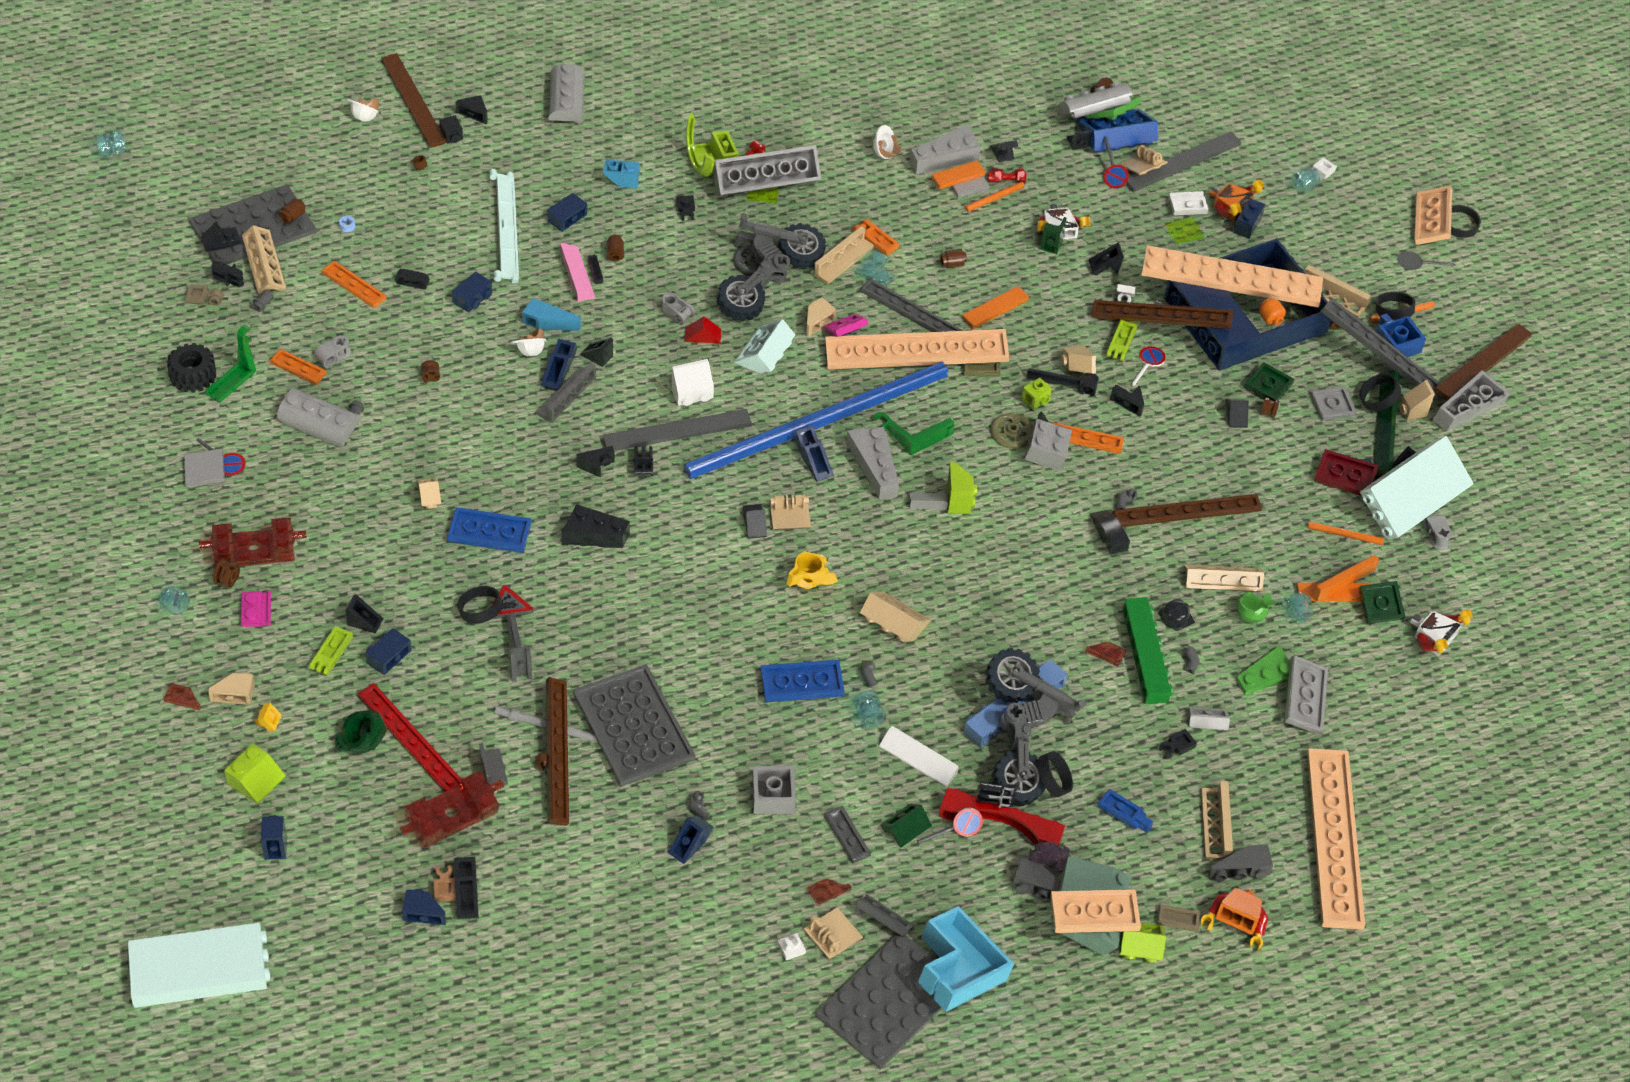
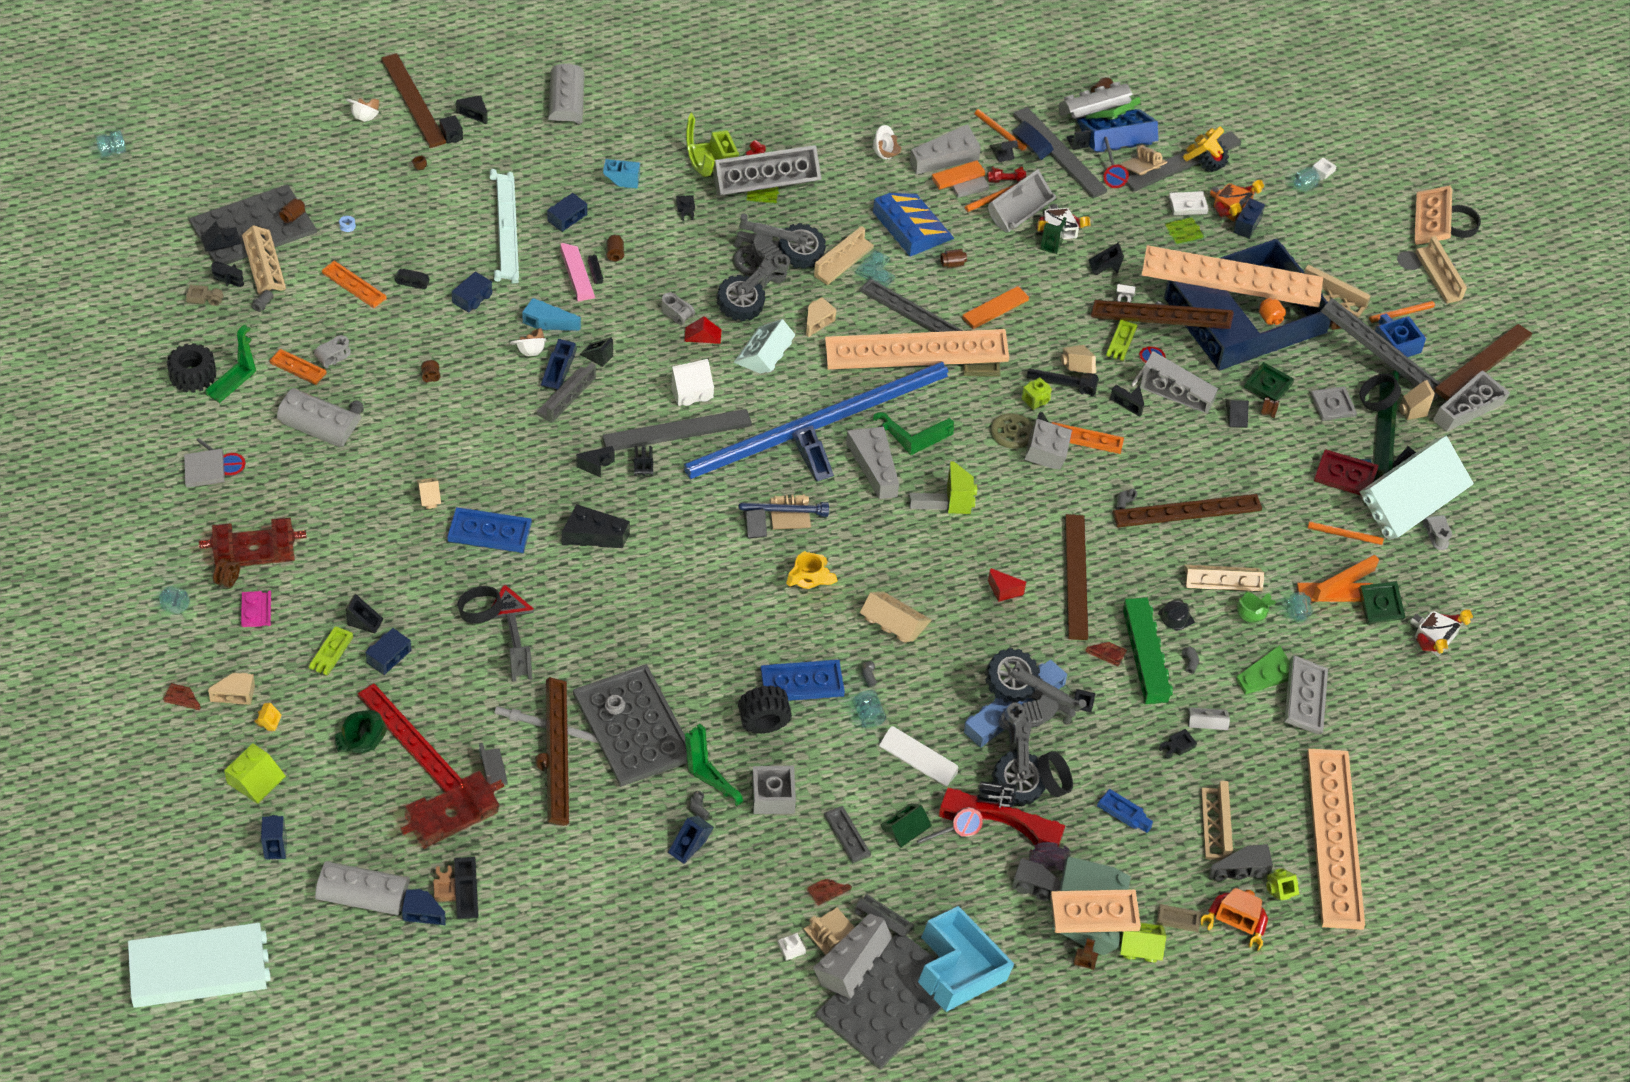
(361, 888): none -> light grey container
(615, 700): none -> light grey plate
(701, 768): none -> green hinge
(764, 709): none -> black tyre
(820, 509): none -> dark blue piece
(846, 325): dark pink plate -> none
(853, 956): none -> light grey wedge
(878, 237): orange plate -> none
(910, 222): none -> blue slope
(999, 129): none -> orange bar
(1005, 586): none -> red slope
(1021, 202): none -> light grey container
(1033, 140): none -> dark blue slope
(1063, 155): none -> dark grey tile
(1076, 577): none -> reddish brown tile
(1086, 957): none -> reddish brown plate
(1089, 697): none -> black slope
(1110, 531): black slope -> none
(1177, 384): none -> light grey wedge
(1209, 150): none -> plate
(1282, 884): none -> lime brick
(1398, 297): black tyre -> none
(1439, 268): none -> tan fence

